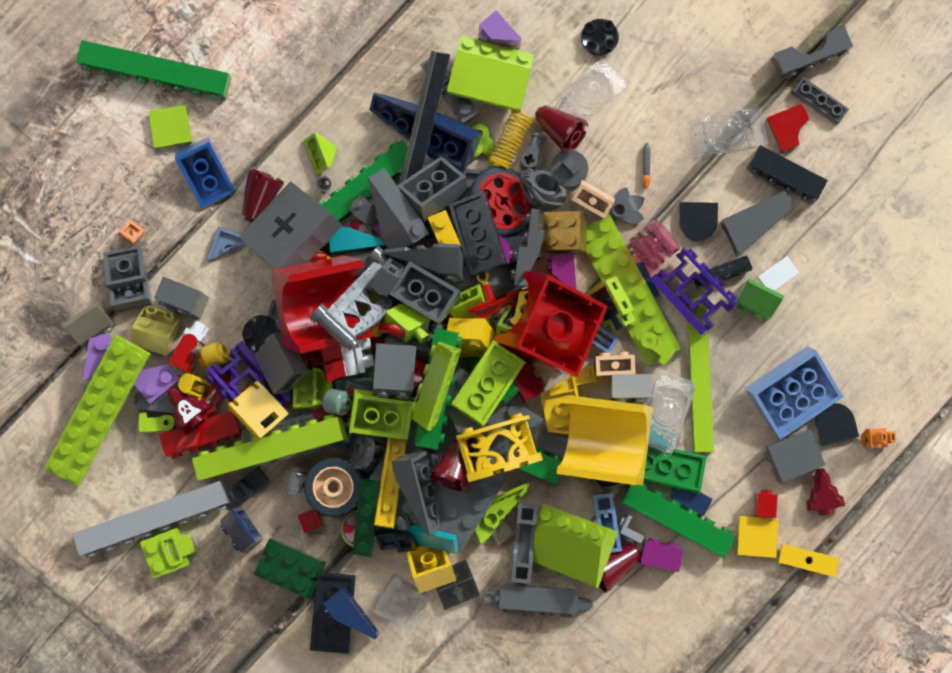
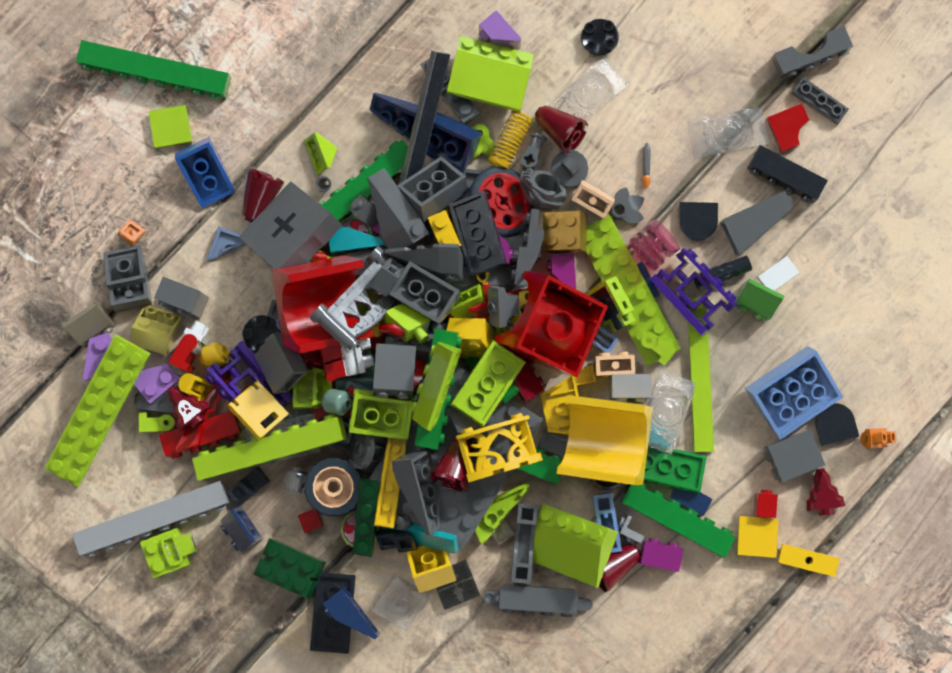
(501, 306): none -> dark grey brick

